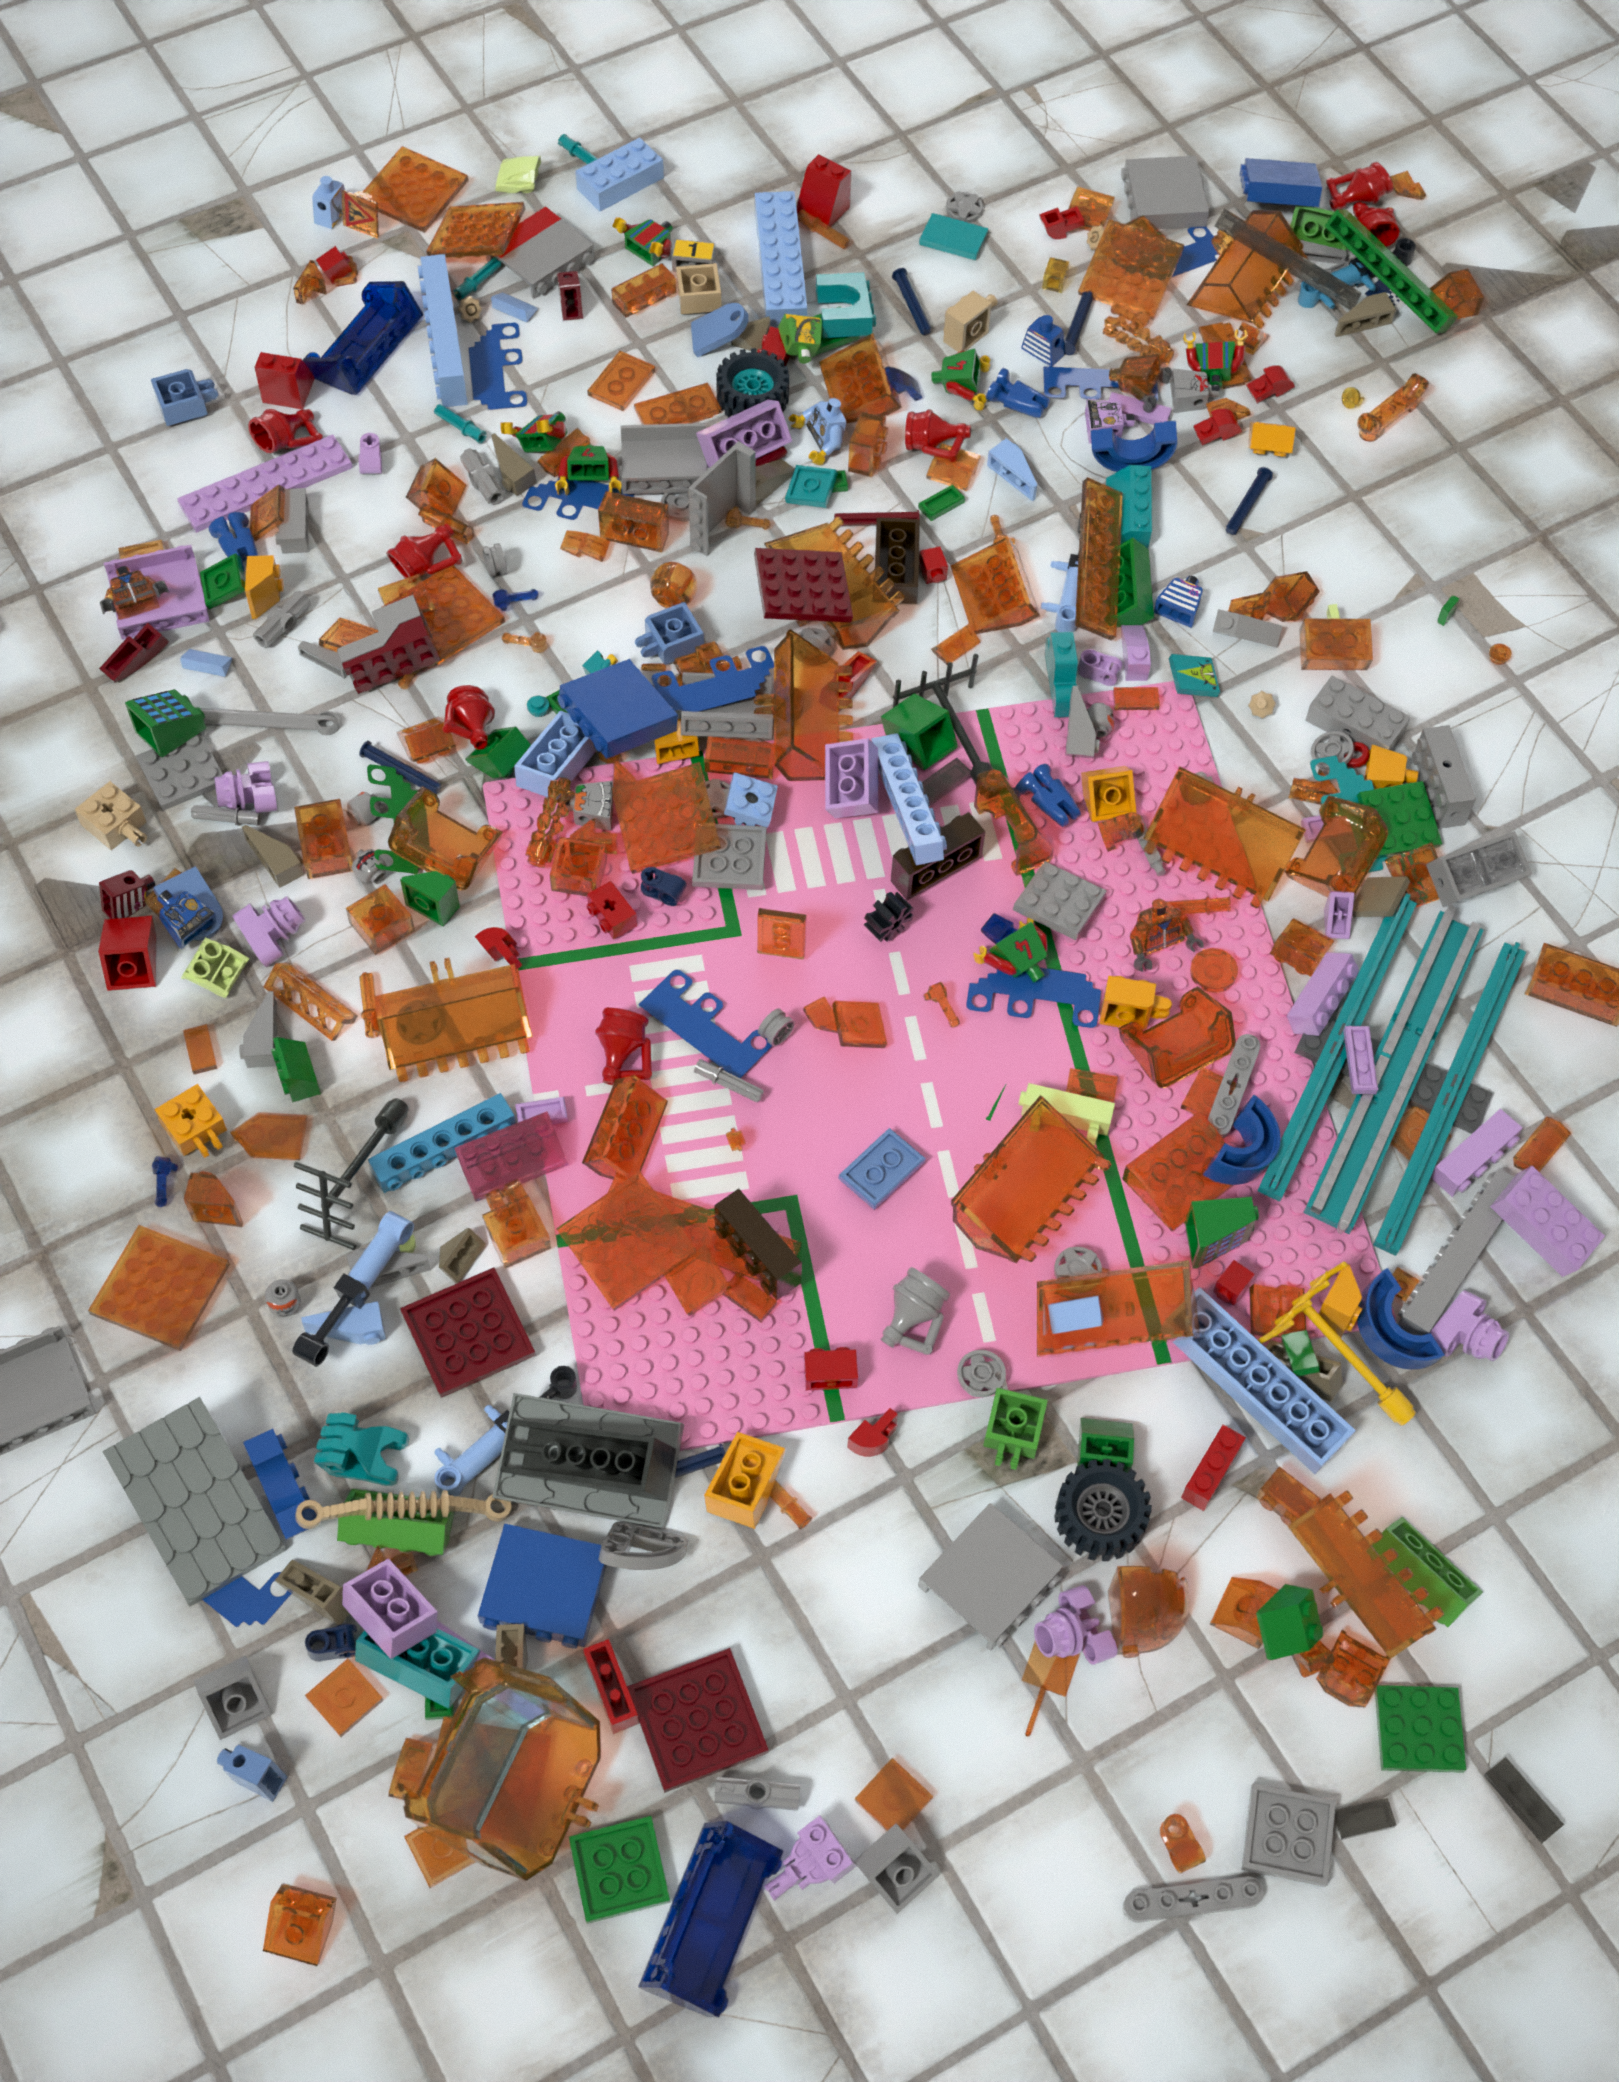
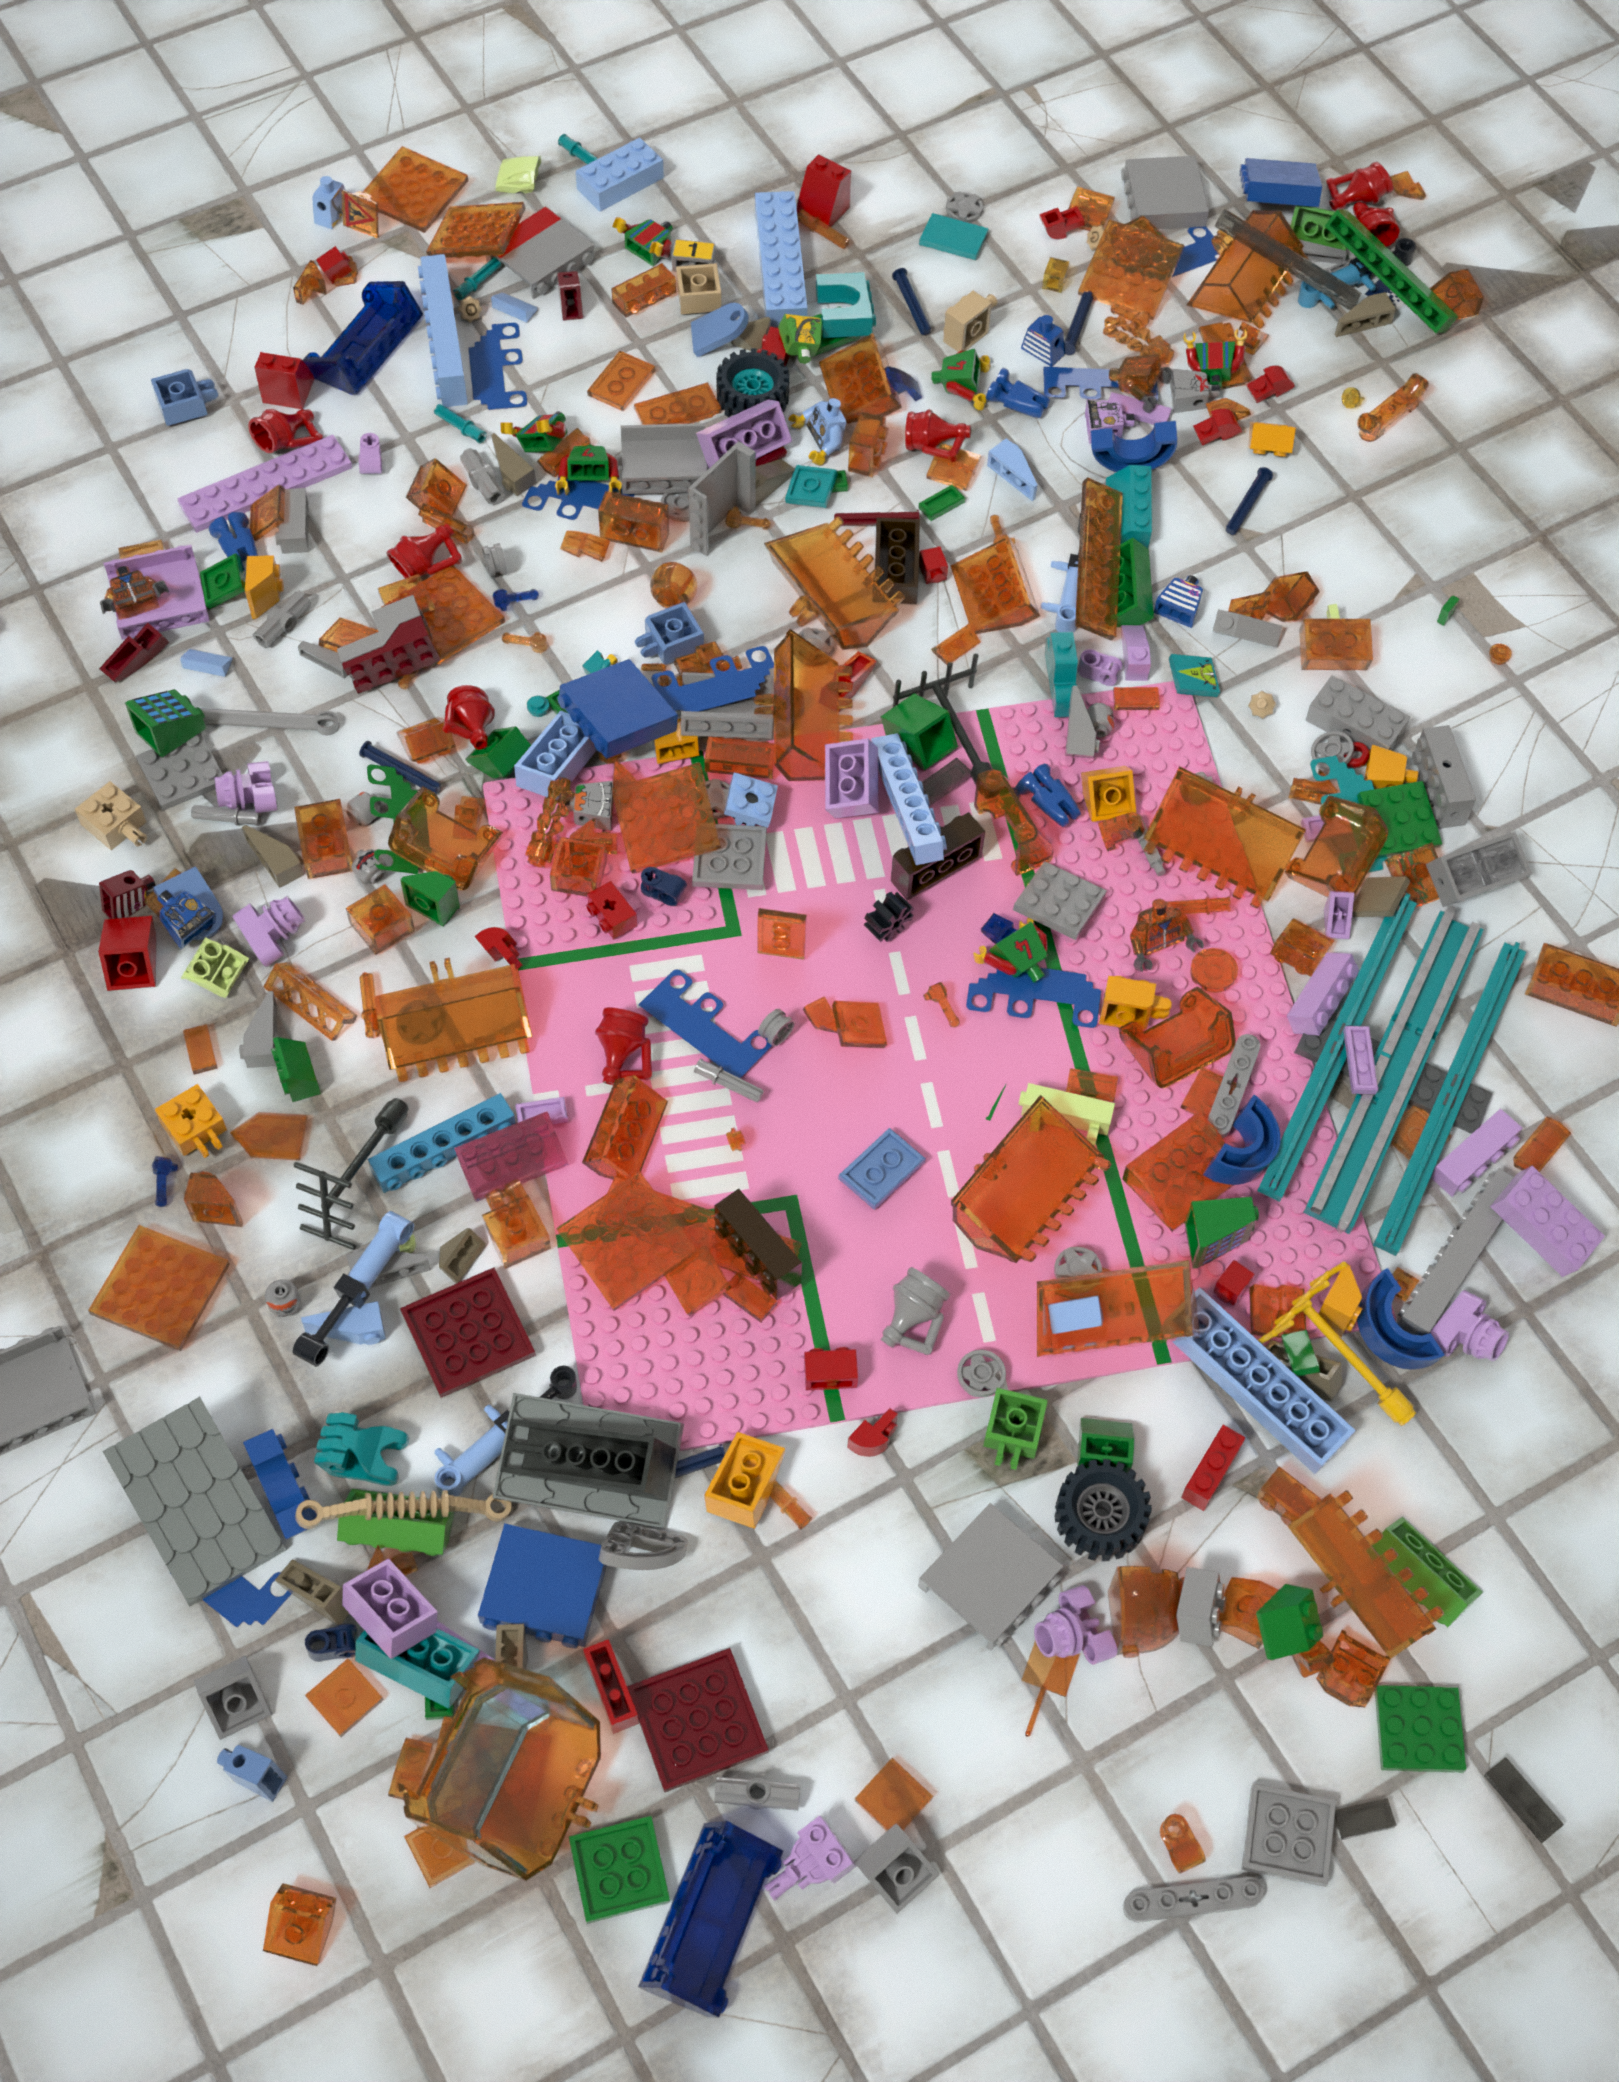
(470, 812): none -> clear orange slope
(803, 585): dark red plate -> none
(1200, 1606): none -> light grey brick

